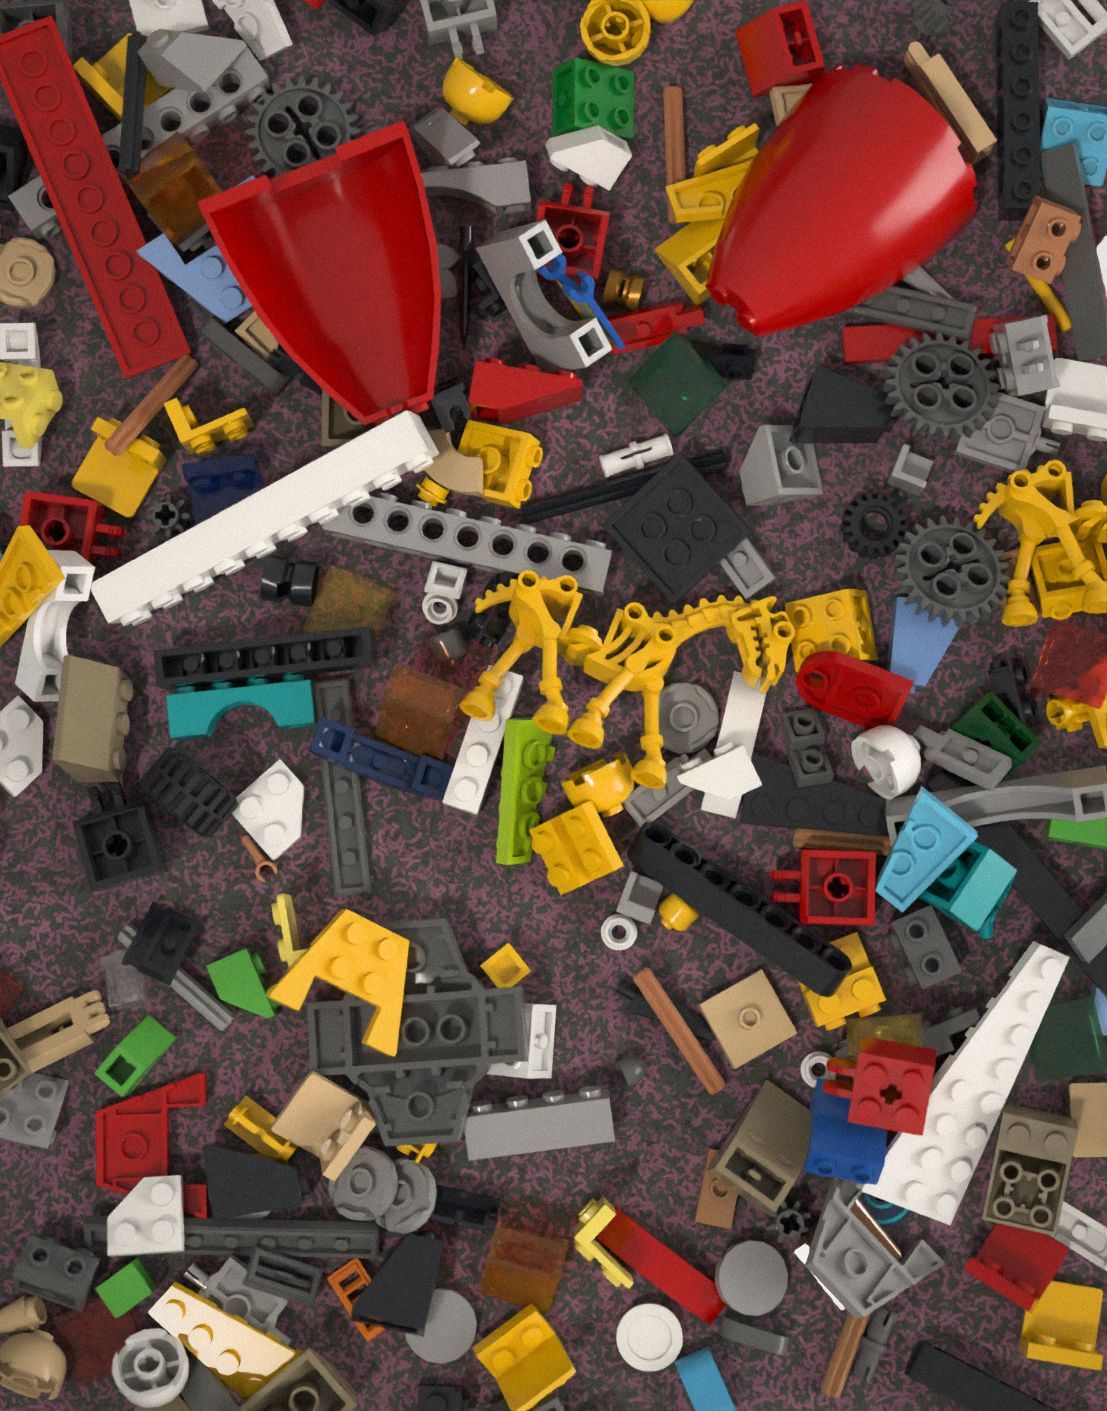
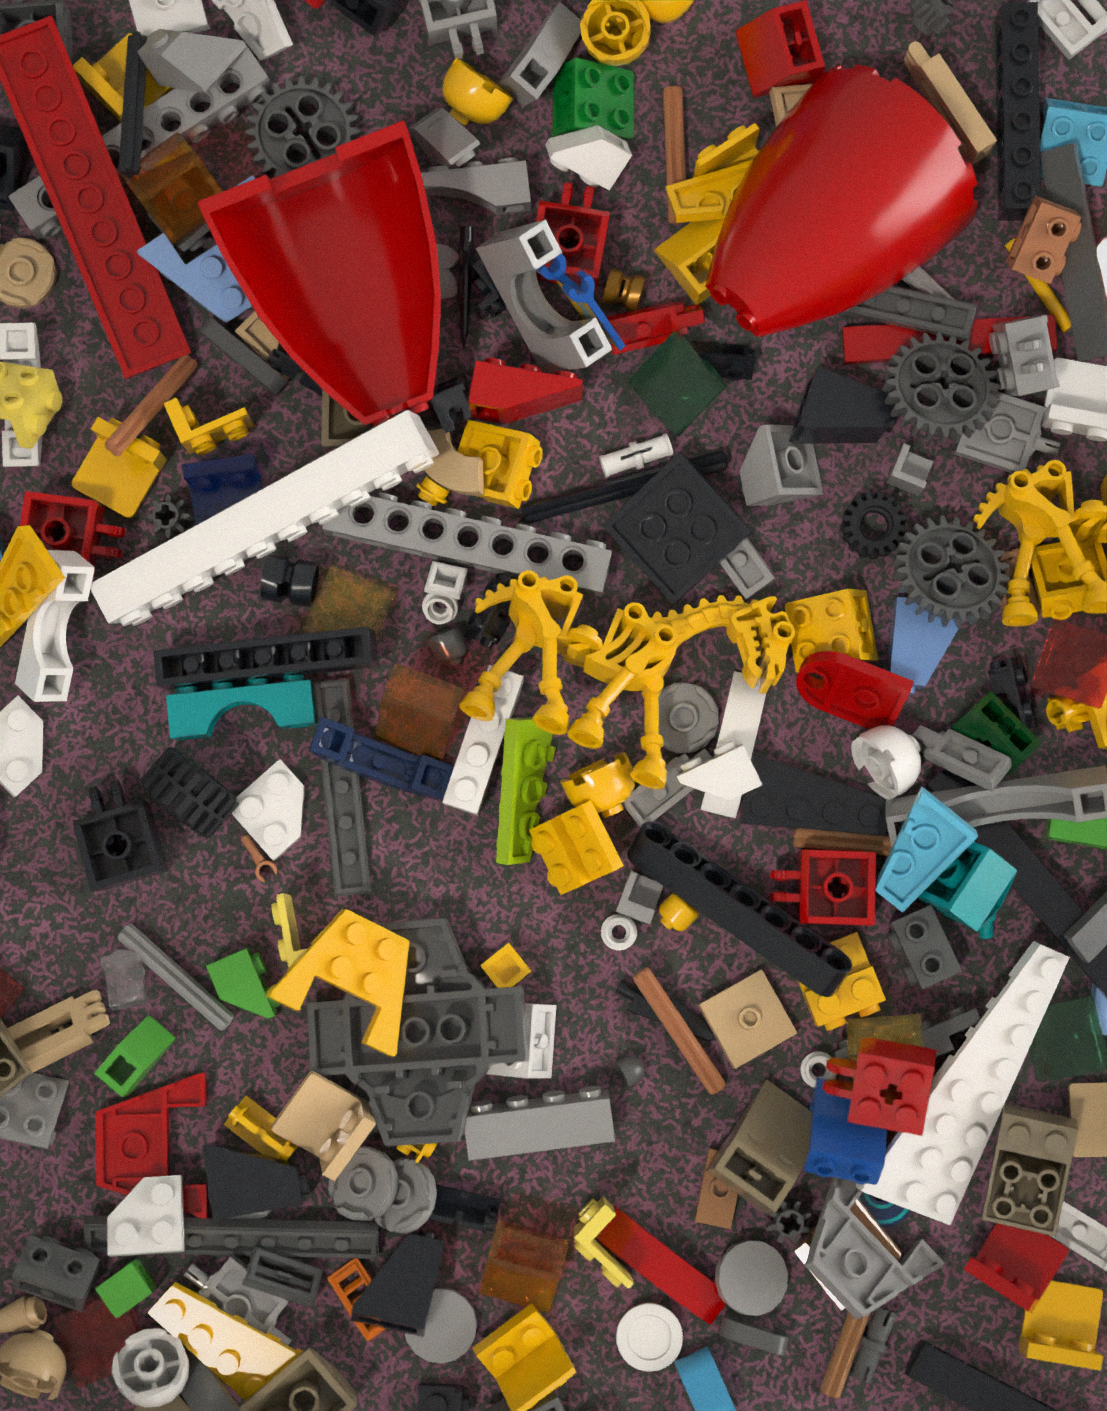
(92, 720): dark tan slope -> none
(161, 943): black plate -> none
(542, 56): none -> light grey slope
(805, 748): dark grey slope -> none

